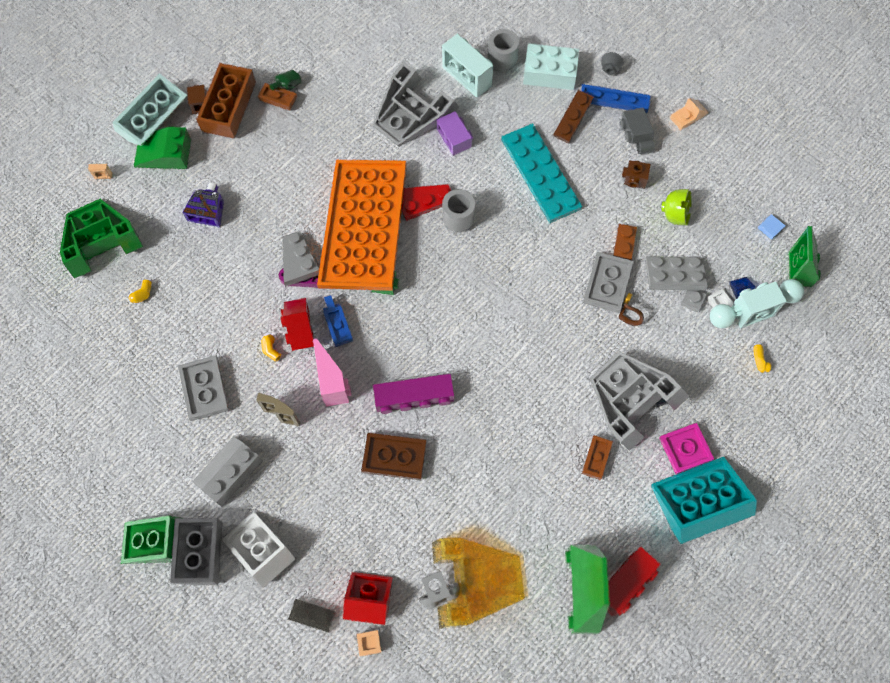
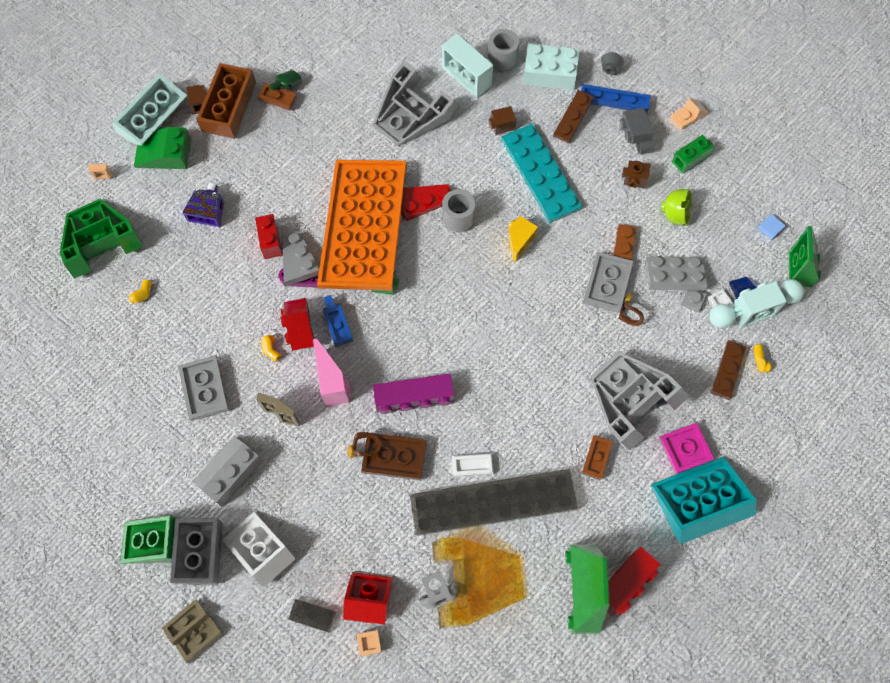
(192, 631): none -> dark tan slope
(268, 236): none -> red brick
(351, 450): none -> reddish brown piece
(454, 133): medium lavender brick -> none
(472, 465): none -> white tile
(493, 502): none -> clear smoke plate
(502, 120): none -> reddish brown brick
(520, 236): none -> yellow slope
(692, 154): none -> green brick
(728, 370): none -> reddish brown plate

